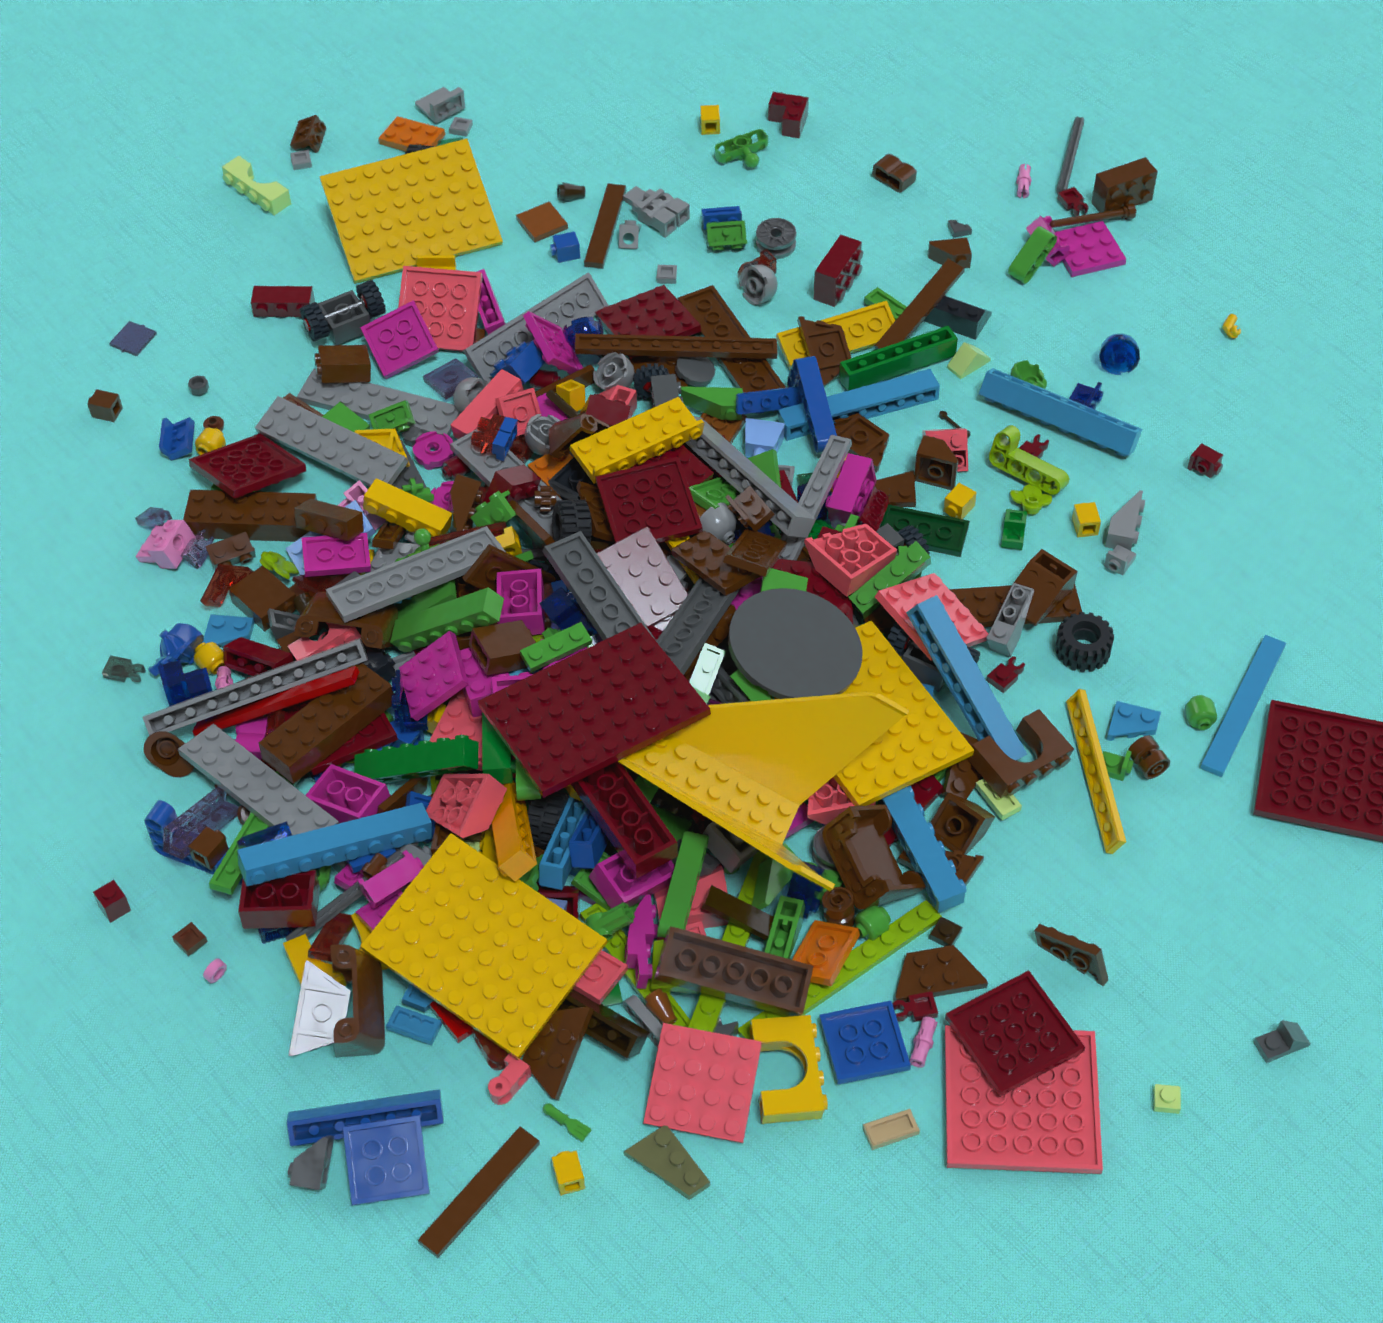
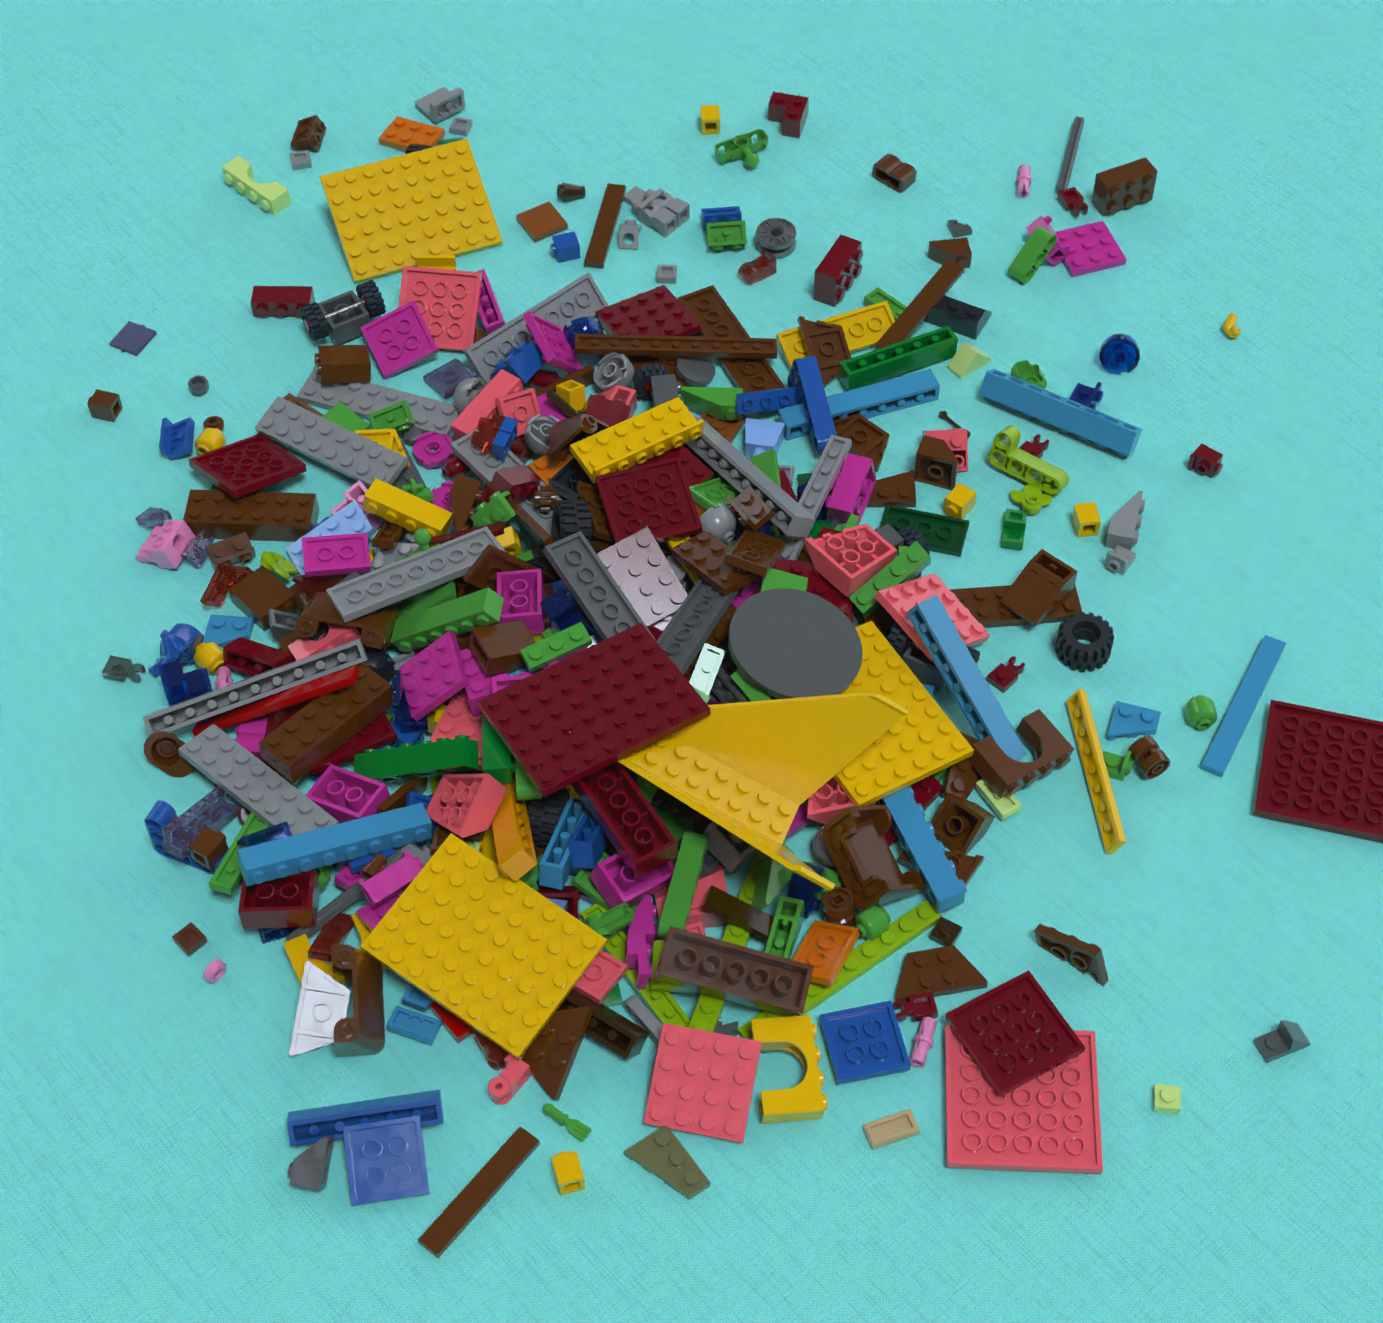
(112, 901): dark red brick -> none
(329, 519): reddish brown brick -> none
(660, 1006): dark orange cone -> none
(758, 283): light grey cylinder -> none
(874, 509): dark red bracket -> none
(1010, 620): light grey slope -> none
(1127, 212): reddish brown piece -> none

